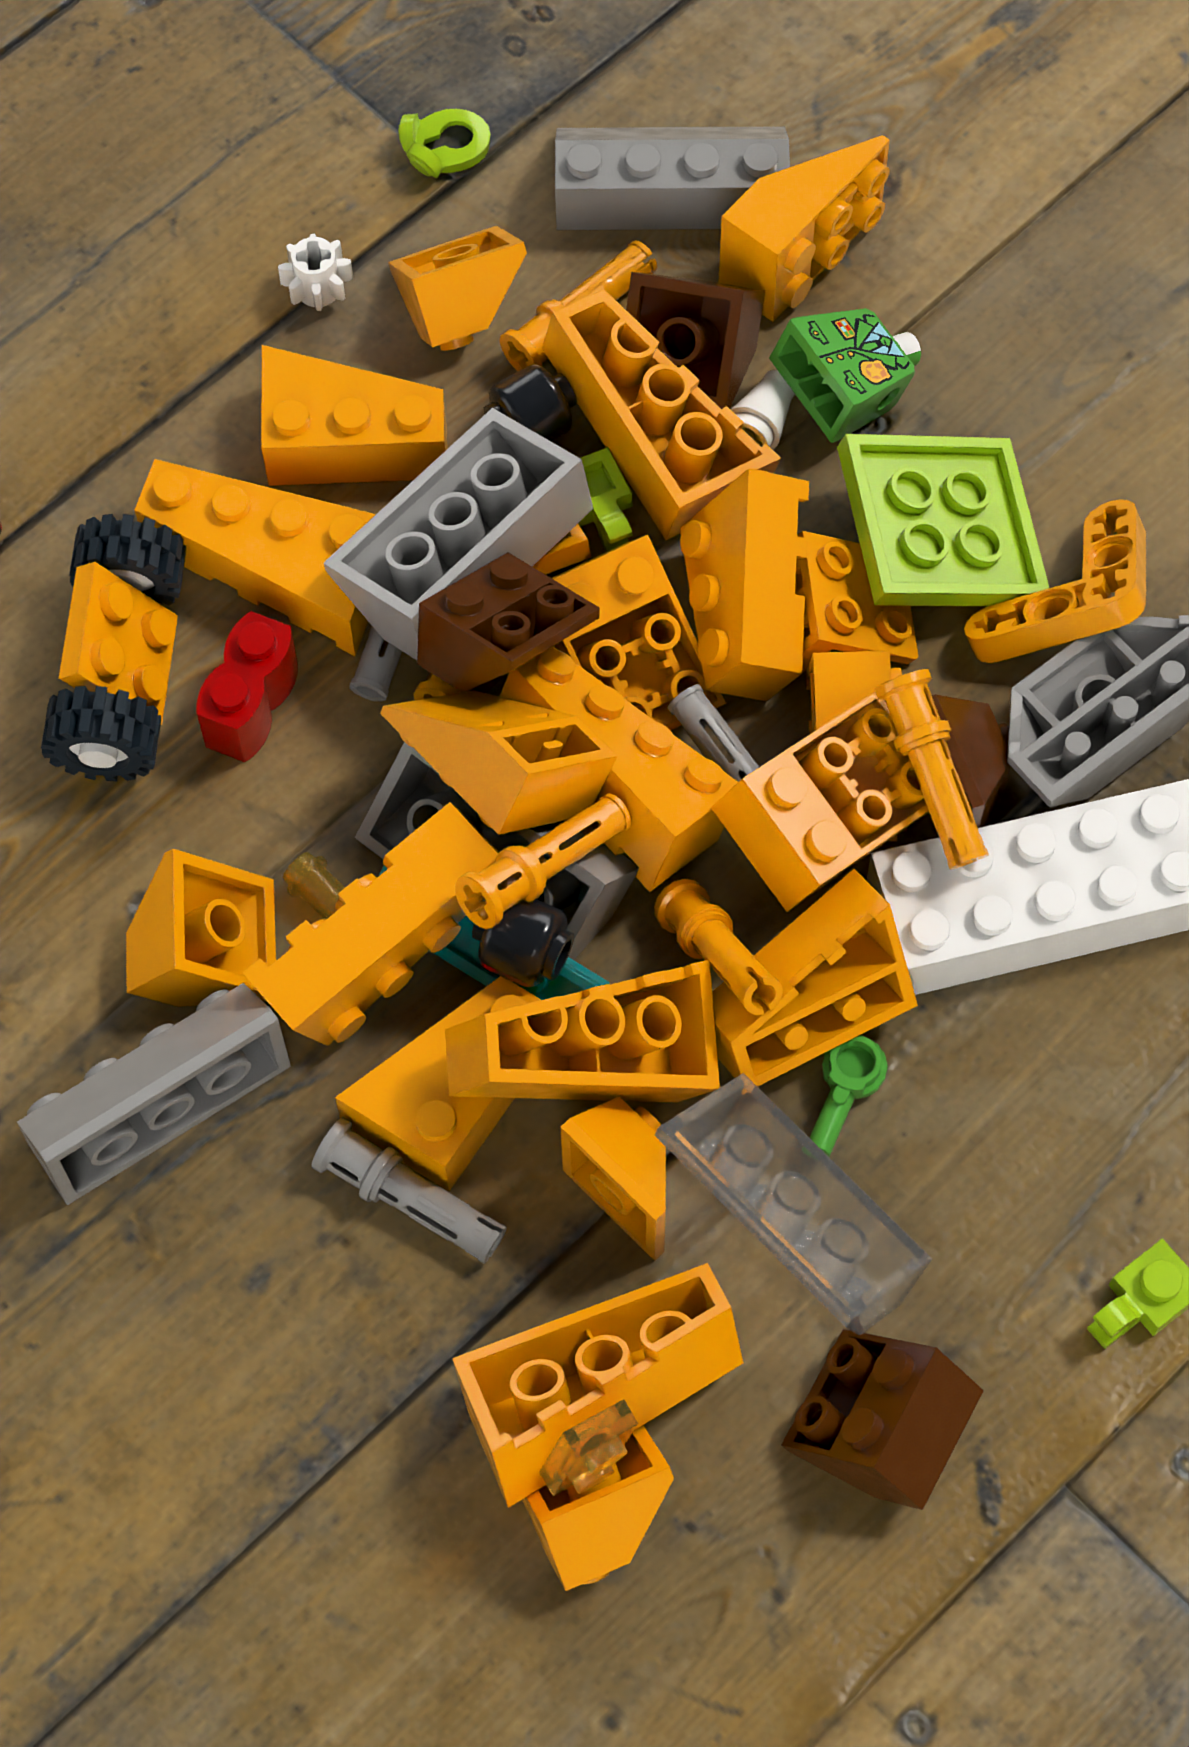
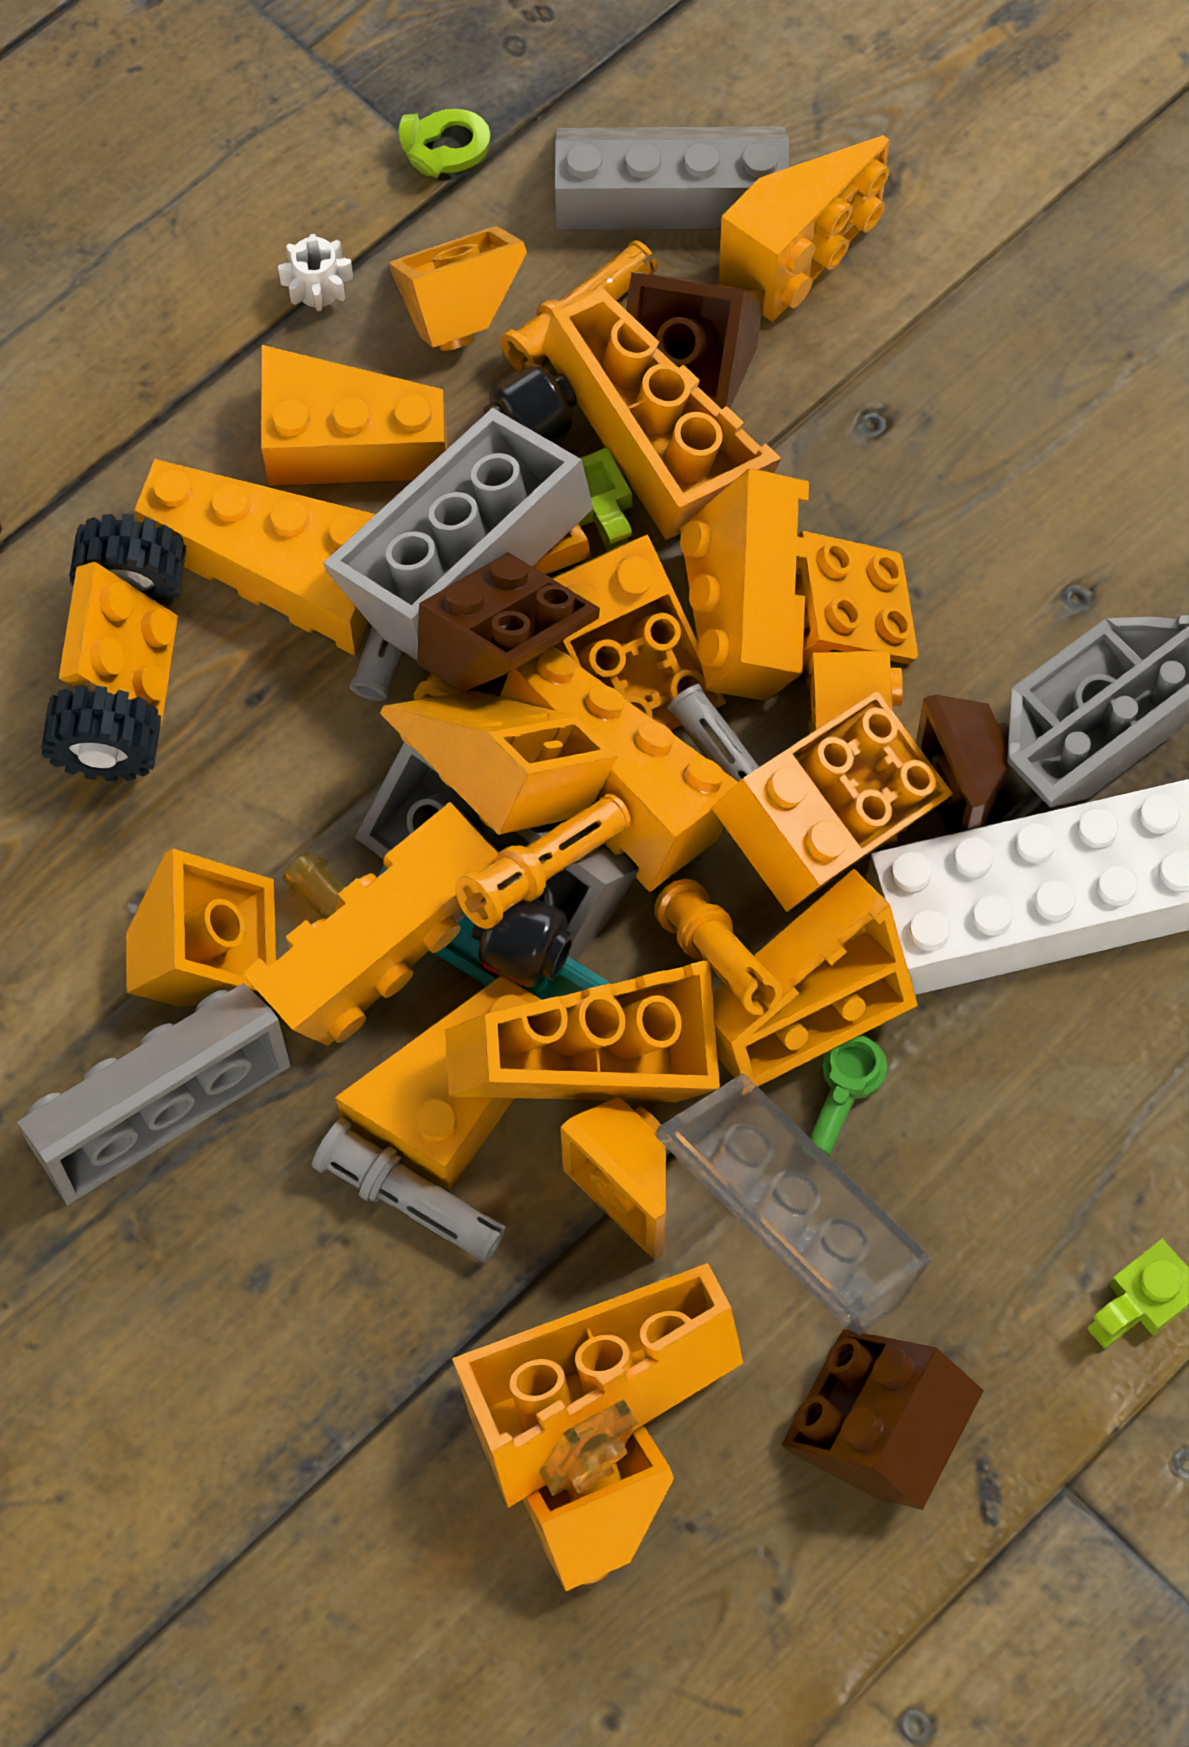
(250, 684): red brick -> none
(765, 409): white cone -> none
(845, 367): bright green torso -> none
(924, 740): light orange pin -> none
(941, 519): lime plate -> none
(1082, 605): light orange beam -> none

